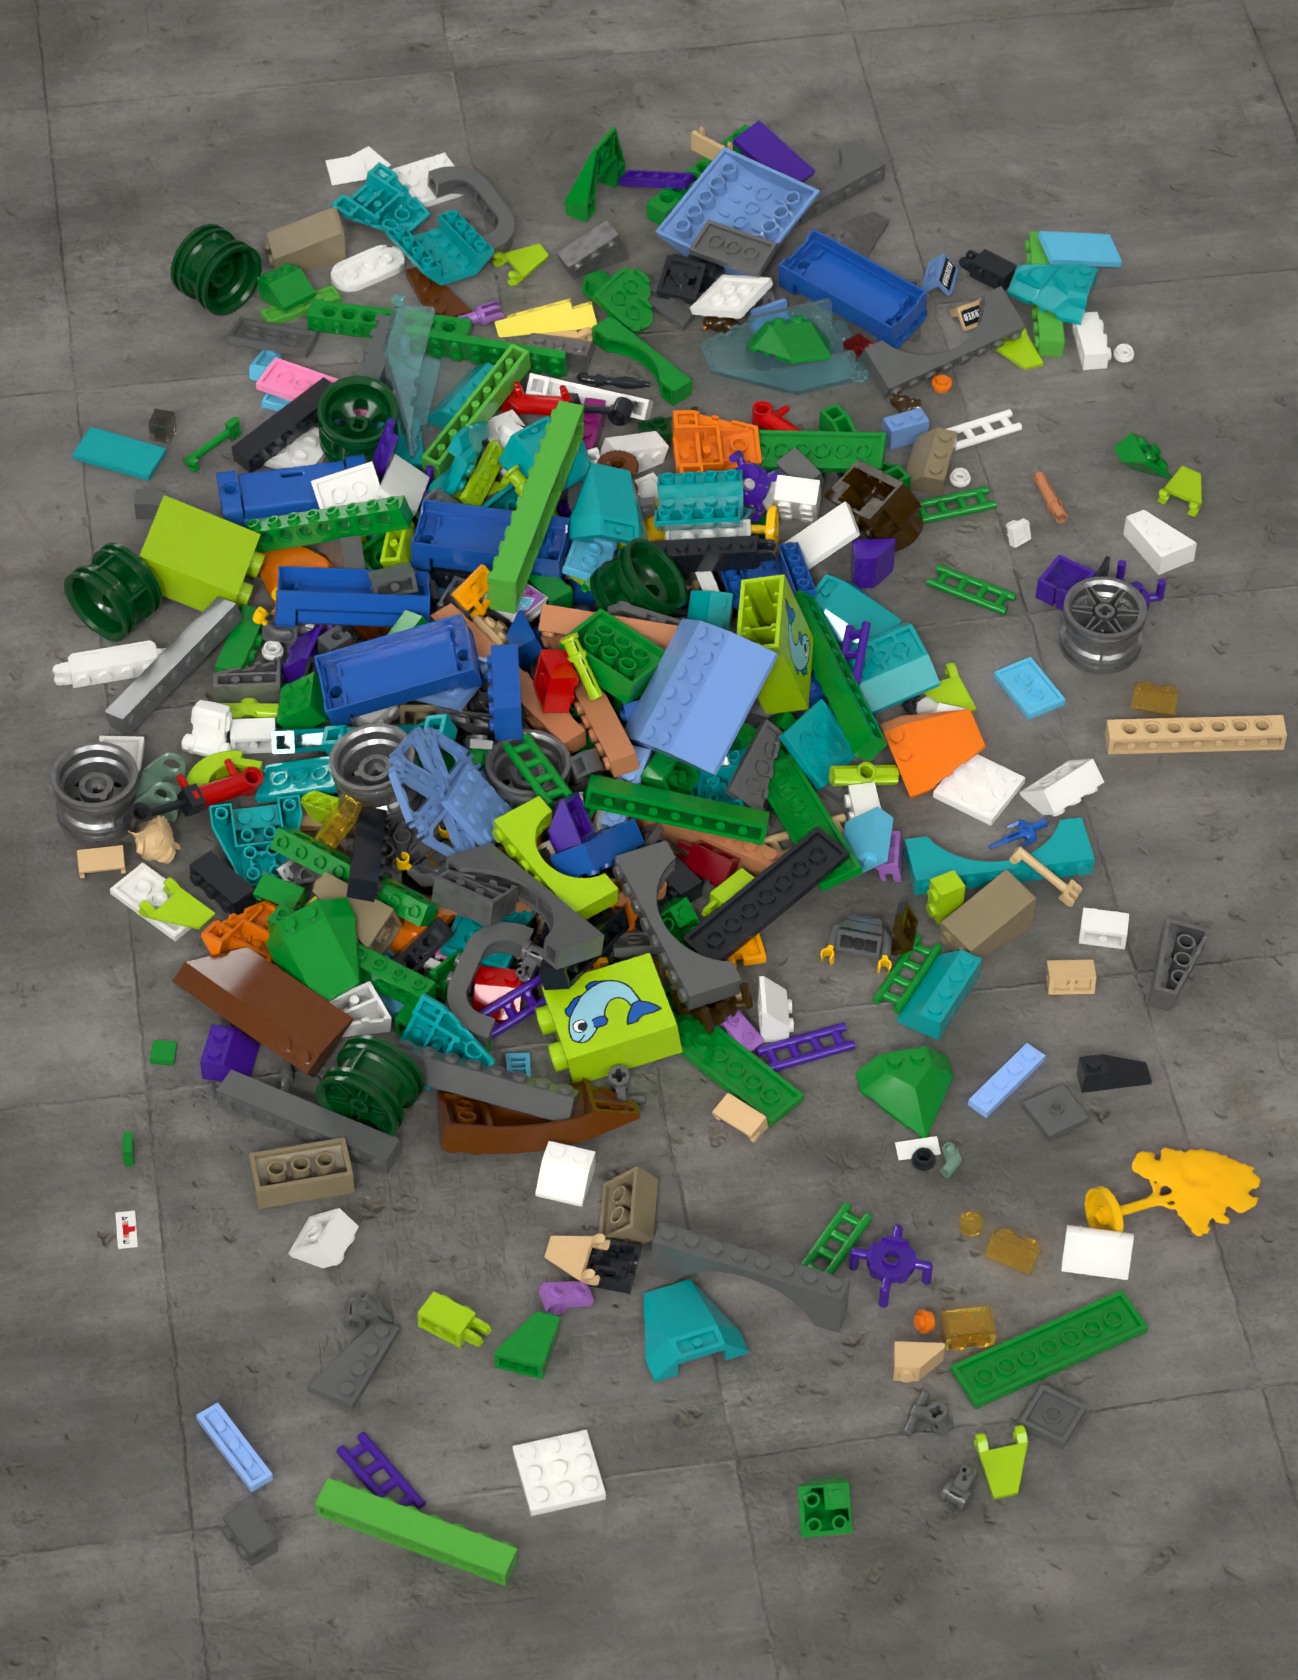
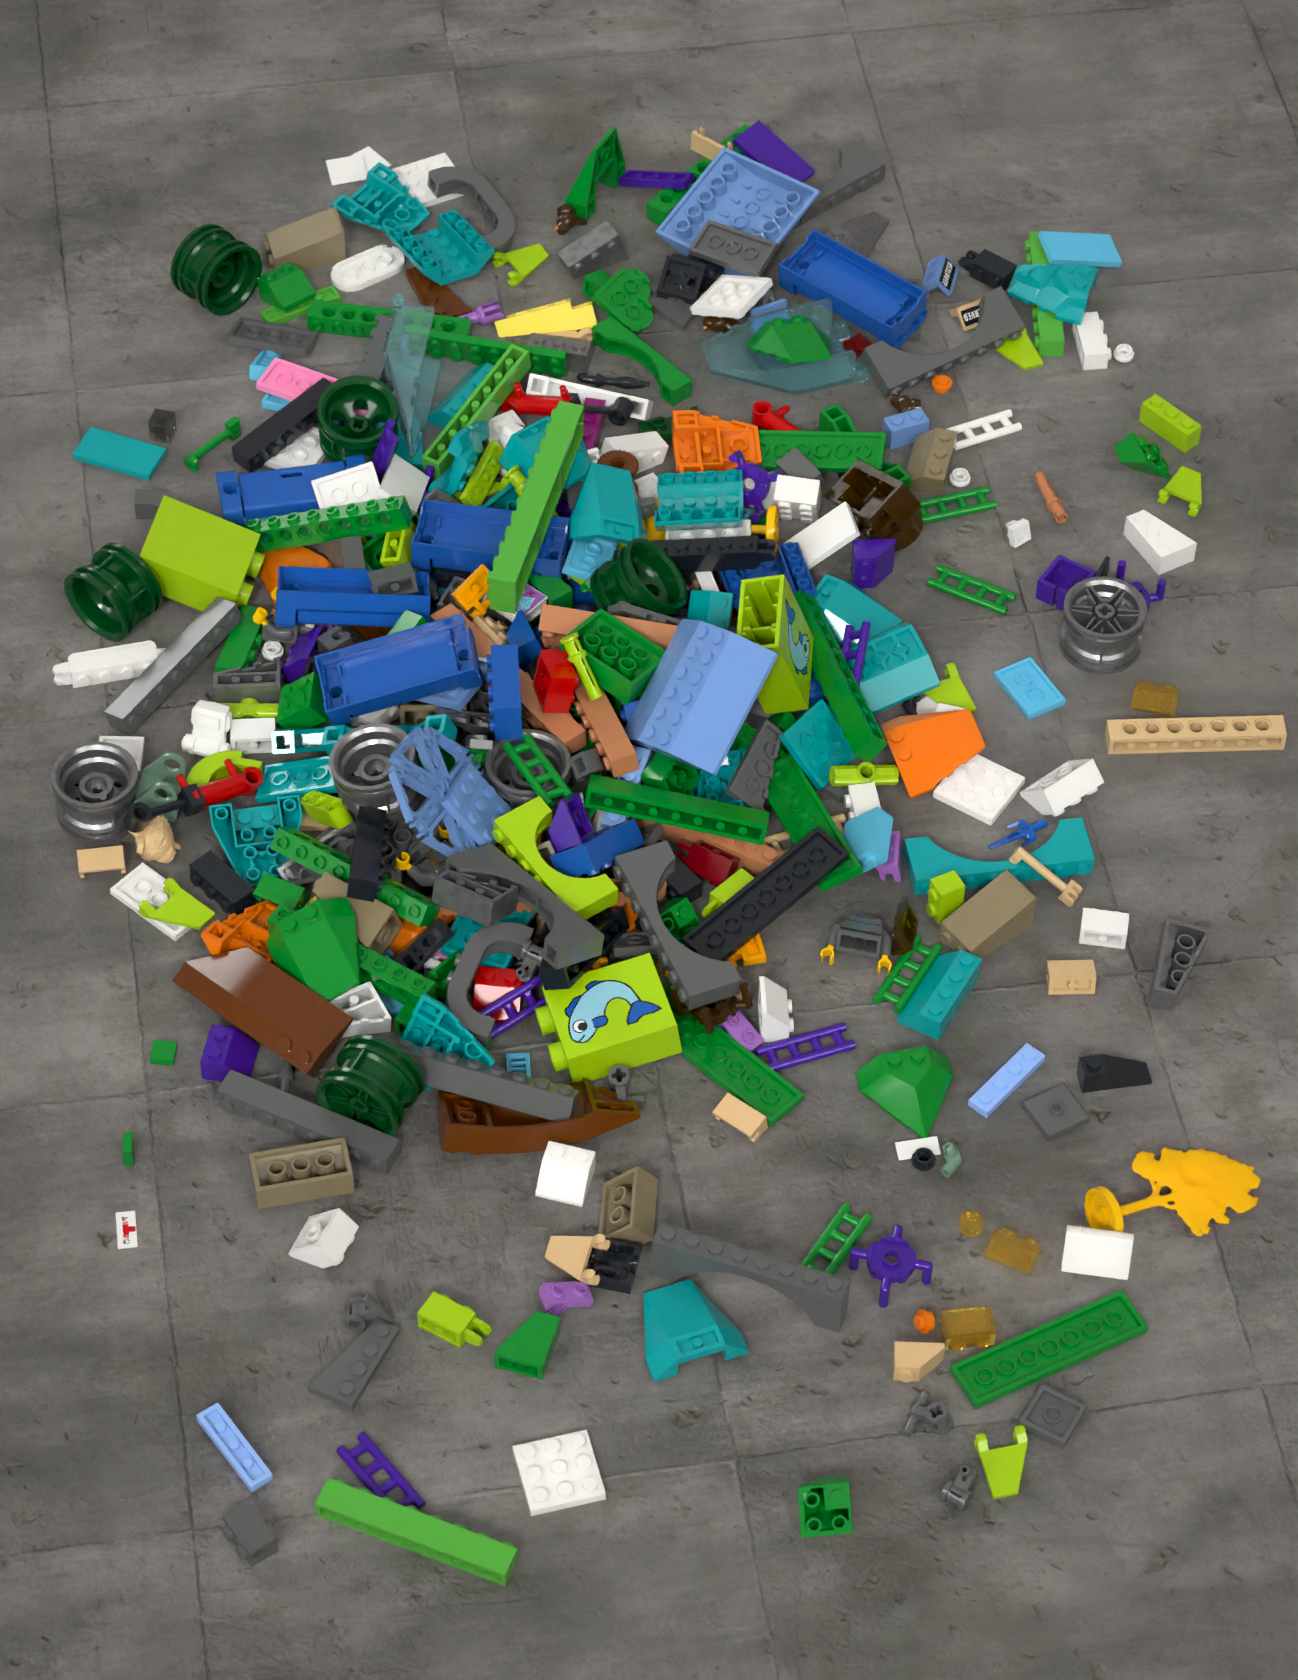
(339, 821): clear yellow brick -> none
(567, 219): none -> dark brown animal
(1170, 423): none -> lime brick

